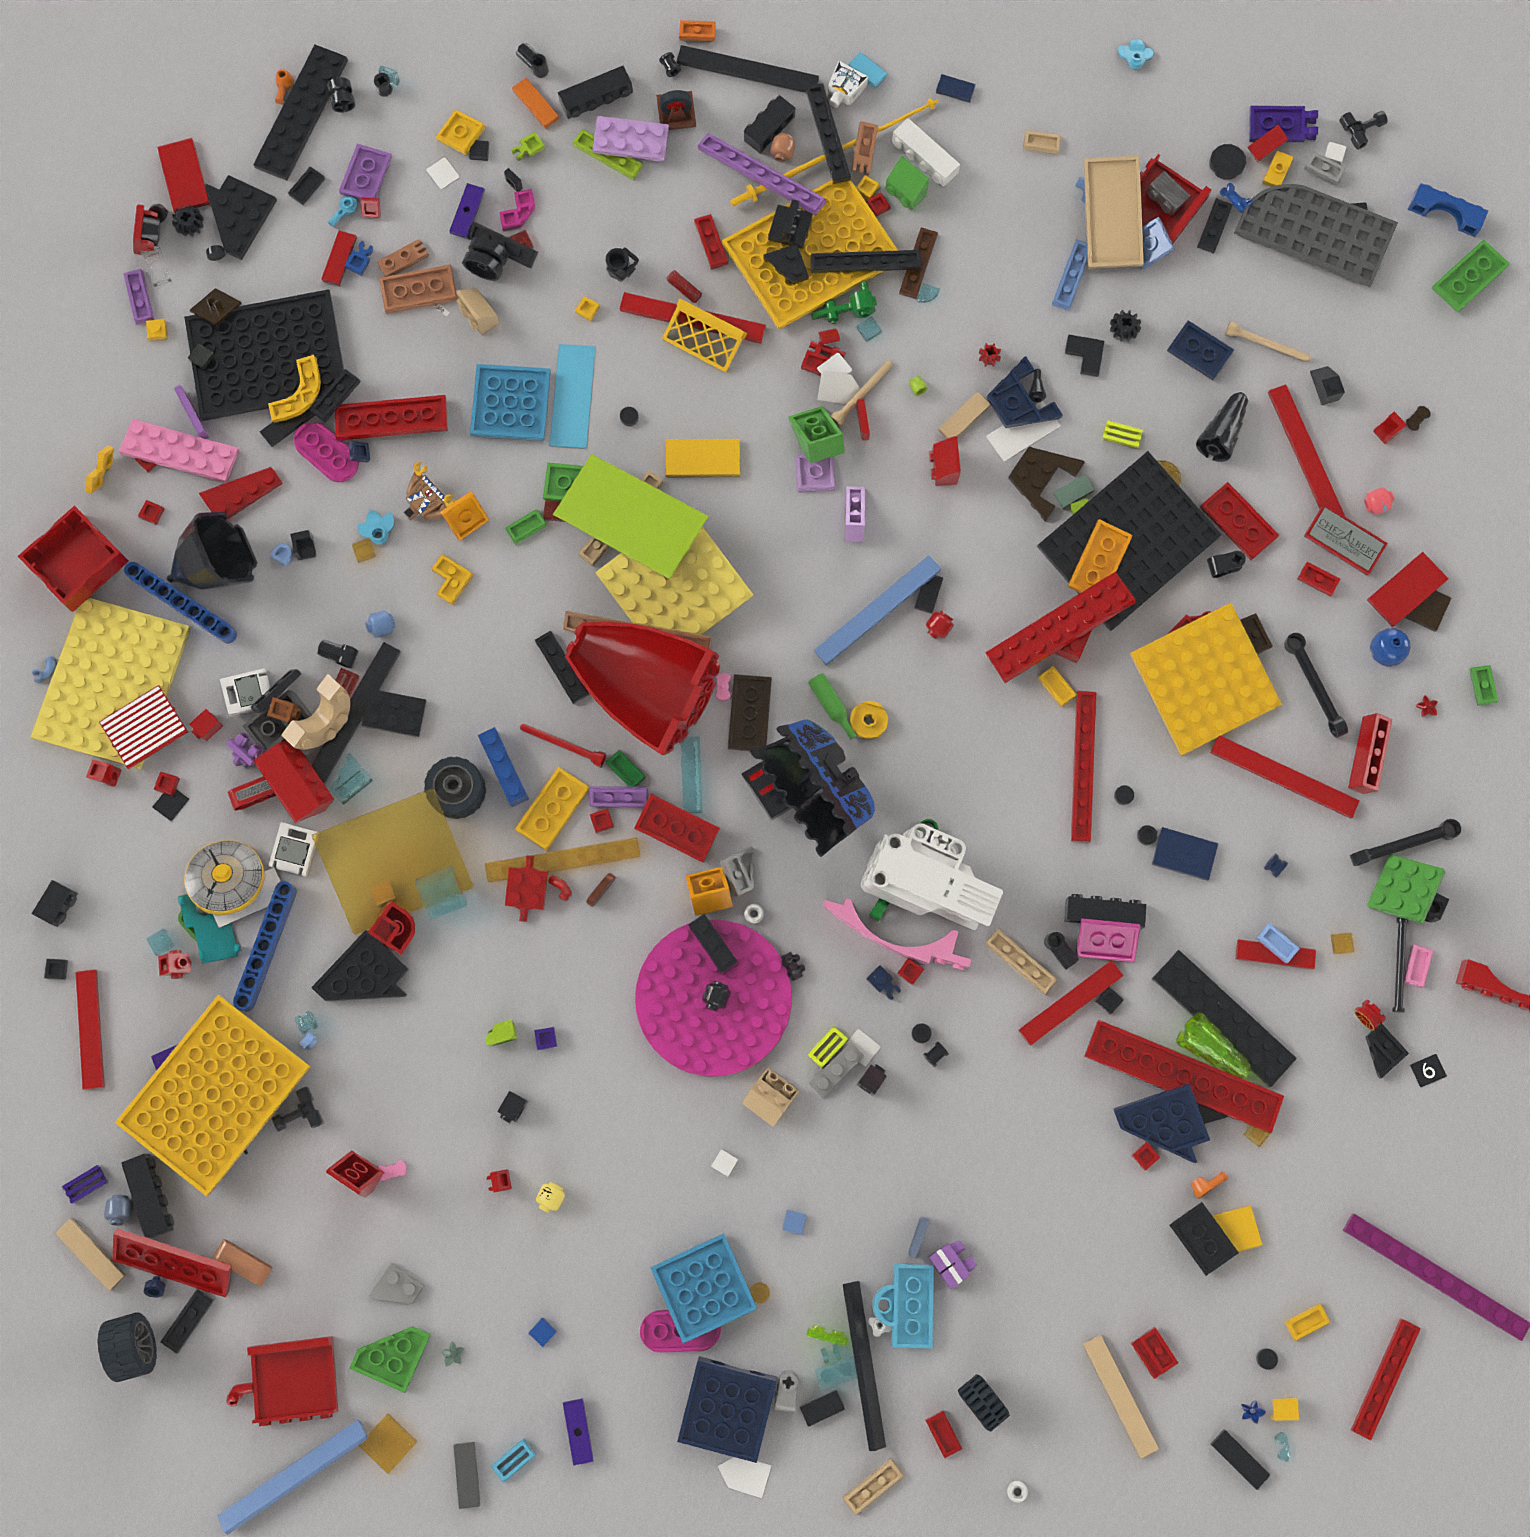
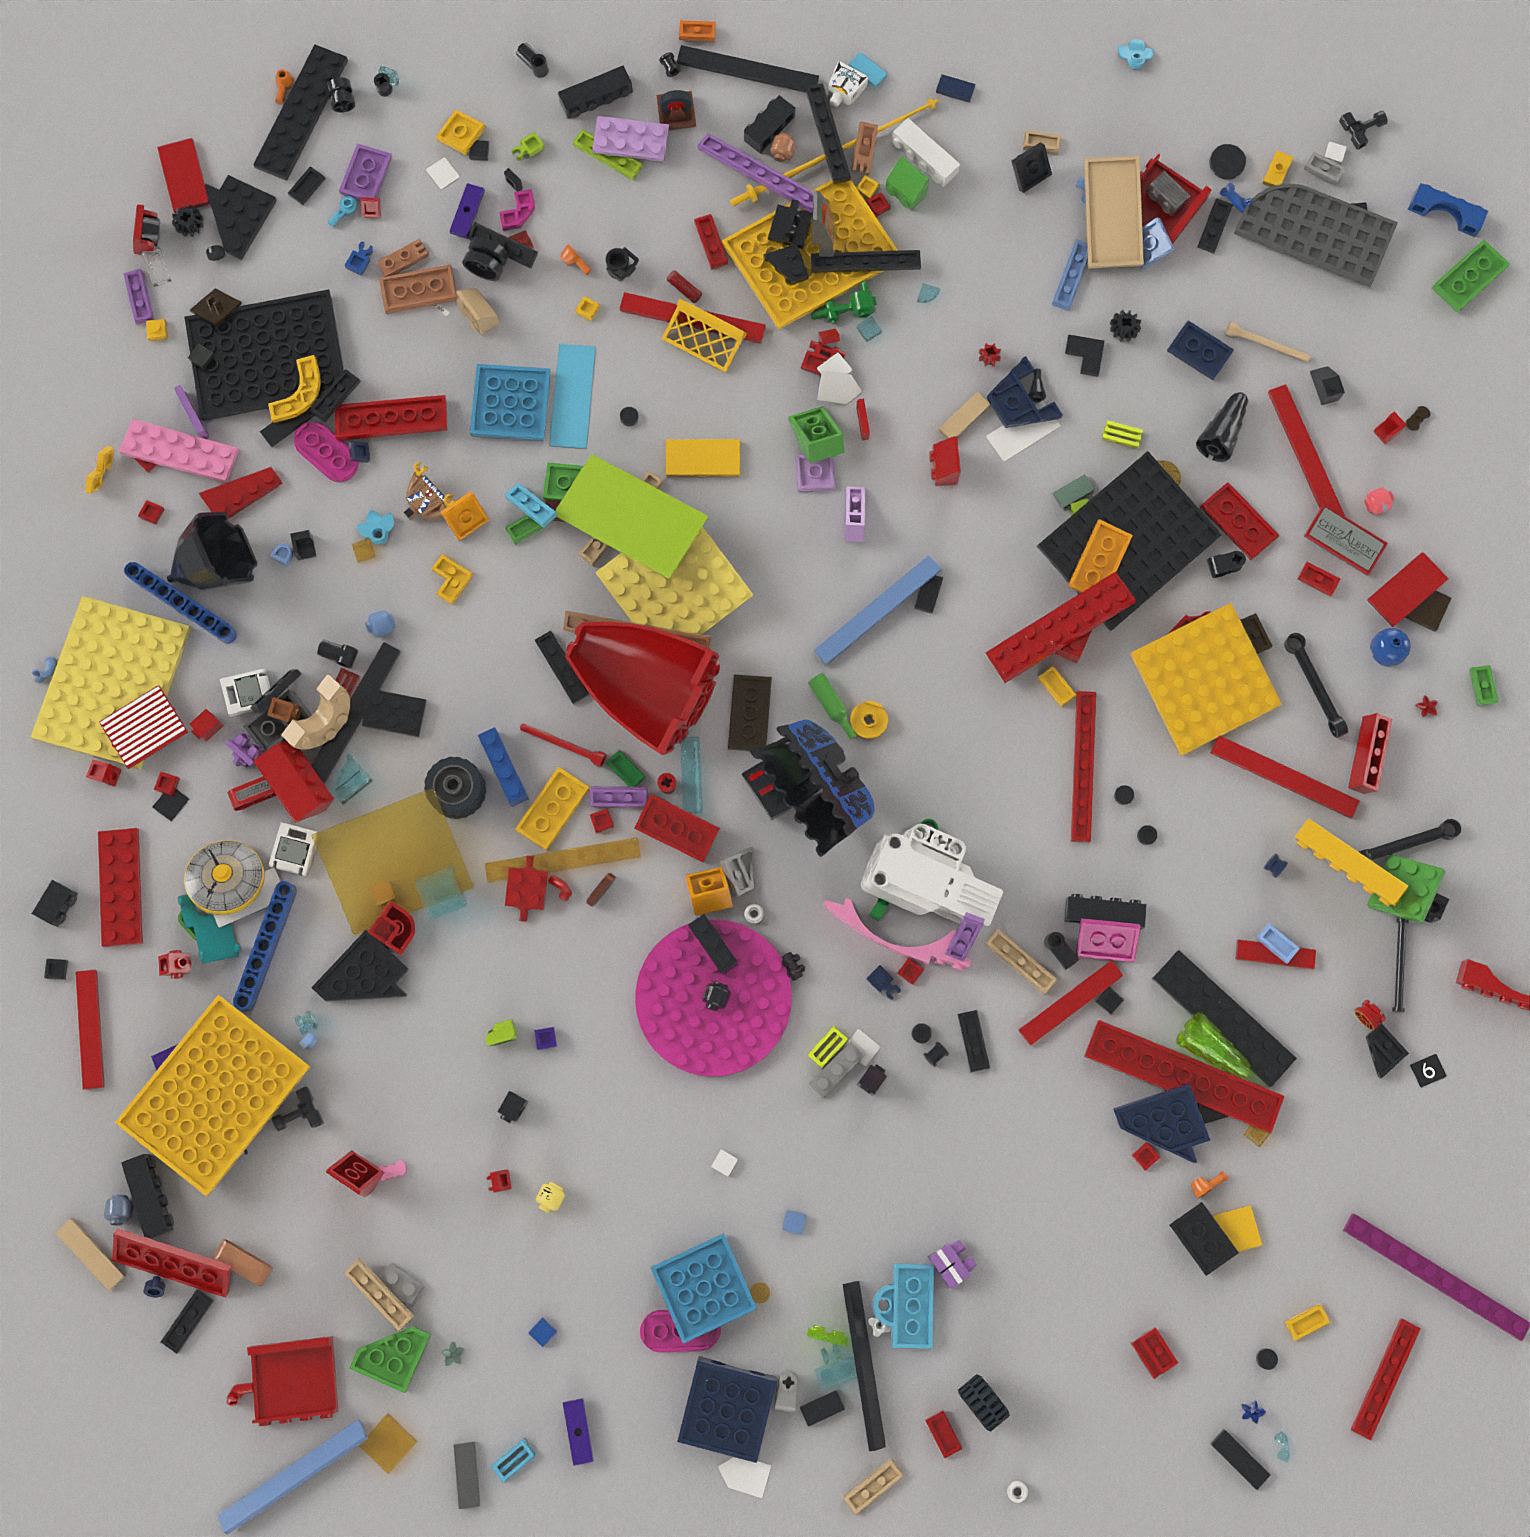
(69, 1193): dark purple tile -> none
(73, 559): red tile -> none
(120, 887): none -> red plate
(127, 1347): black wheel -> none
(160, 942): clear light blue plate -> none
(161, 210): black tile -> none
(338, 257): red tile -> none
(379, 1294): none -> tan tile
(531, 505): none -> medium azure plate
(535, 103): orange tile -> none
(570, 256): none -> orange bar
(670, 778): none -> red bush
(723, 686): bright pink piece -> none
(770, 1097): tan slope -> none
(822, 225): none -> dark grey slope
(839, 416): tan piece -> none
(913, 278): reddish brown tile -> none
(918, 385): lime hose -> none
(918, 1236): sand blue tile -> none
(939, 625): red head -> none
(964, 936): none -> medium lavender tile
(973, 1041): none -> black tile
(1031, 167): none -> black tile
(1035, 472): dark brown wing -> none
(1120, 1396): tan tile -> none
(1185, 853): dark blue tile -> none
(1267, 143): red tile -> none
(1285, 1409): yellow panel -> none
(1291, 119): dark purple tile -> none
(1342, 943): clear yellow tile -> none
(1351, 862): none -> yellow brick
(1418, 966): bright pink tile -> none

